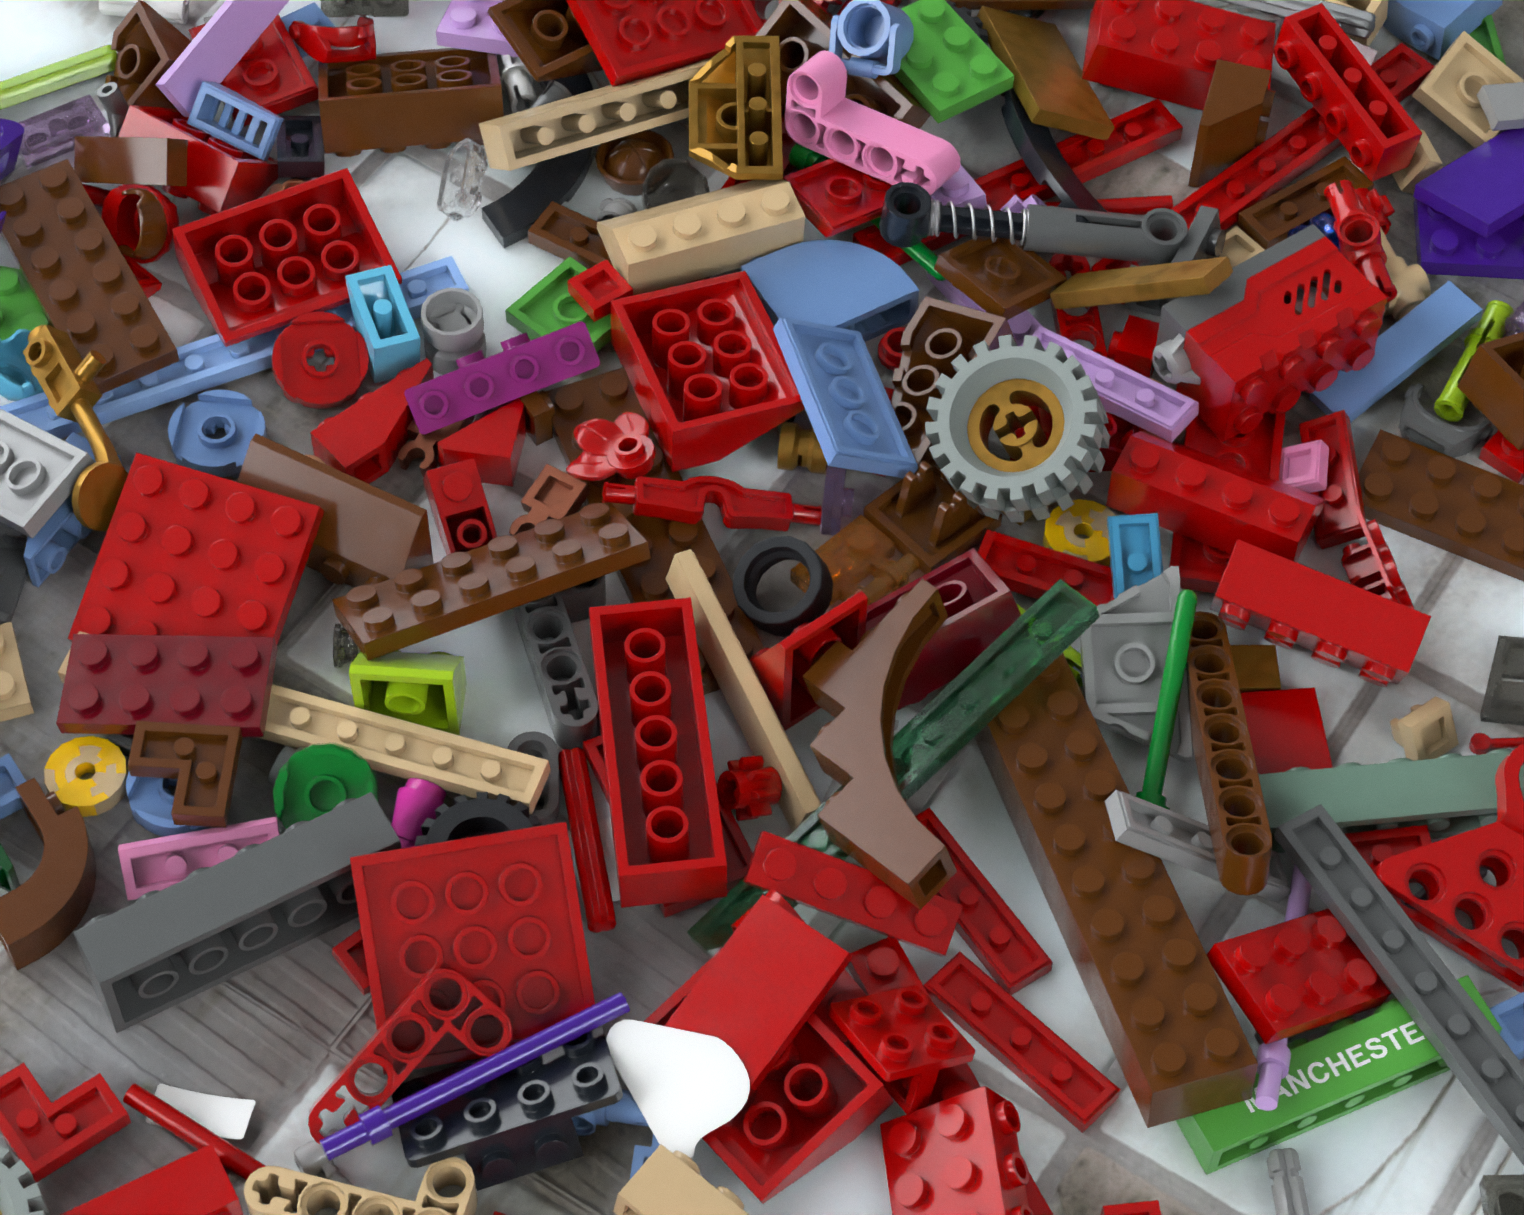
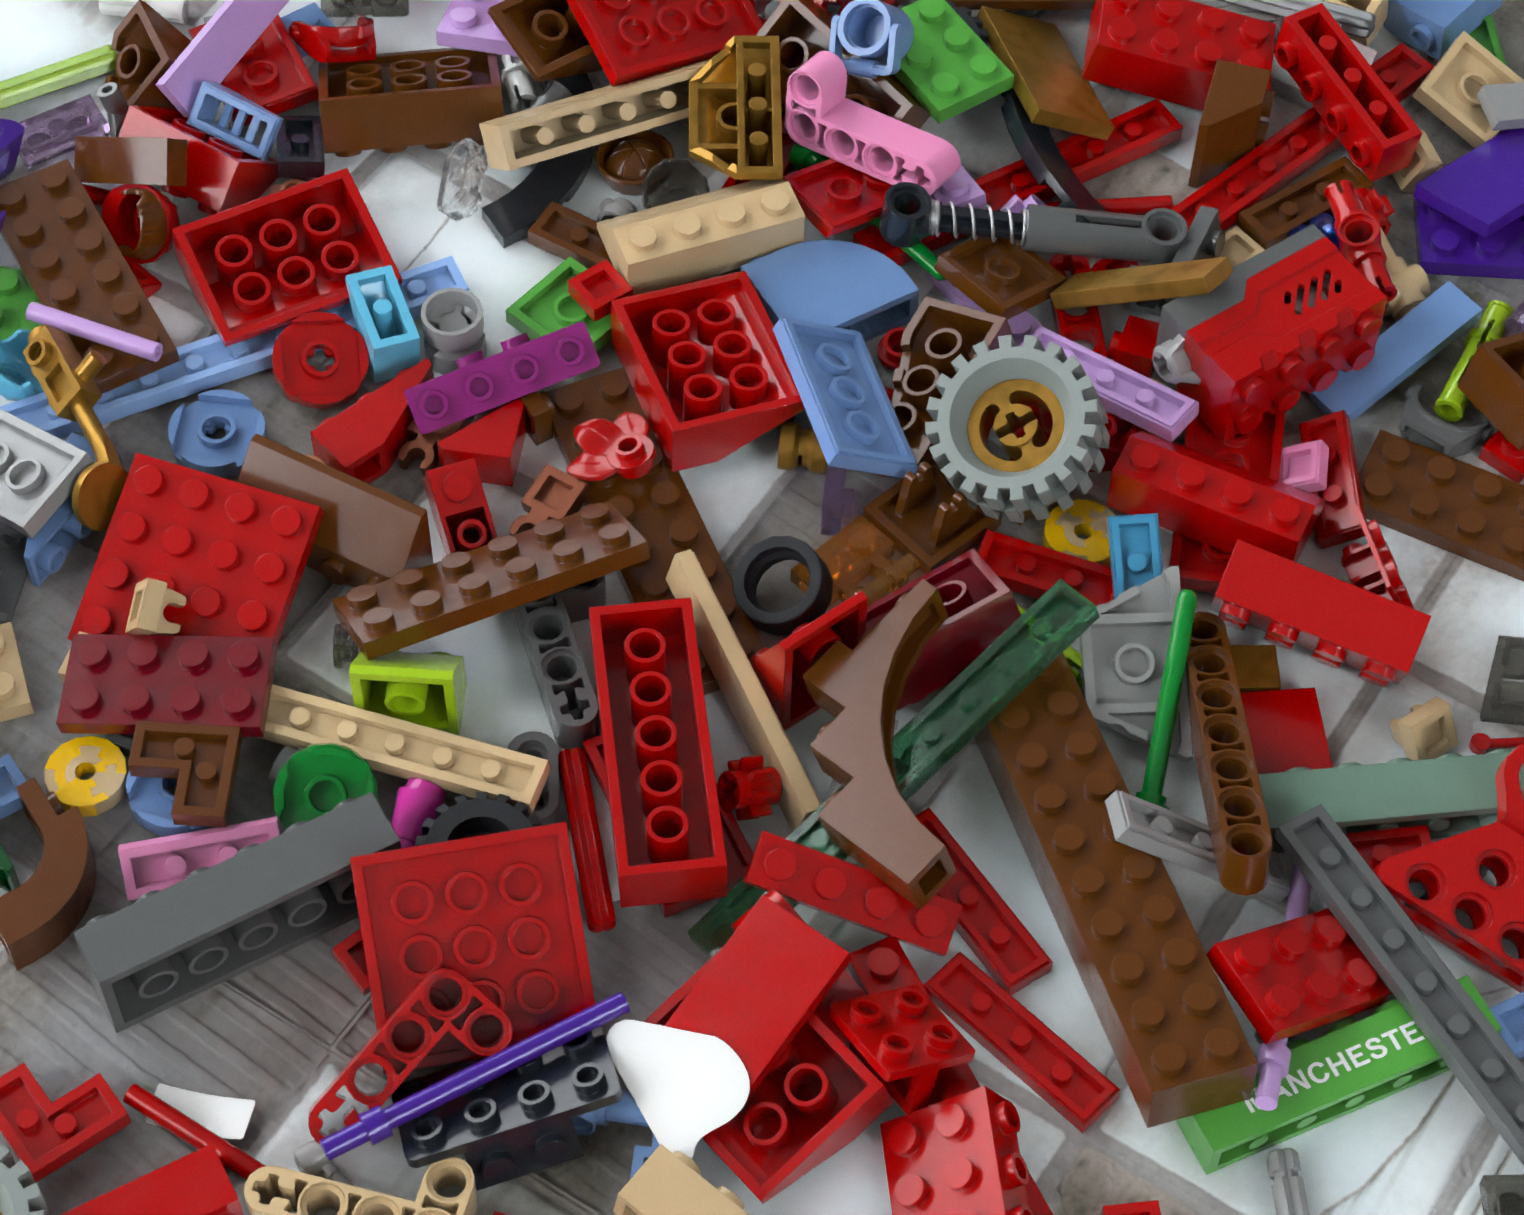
(94, 331): none -> lavender piece
(147, 609): none -> tan tile
(686, 502): red piece -> none

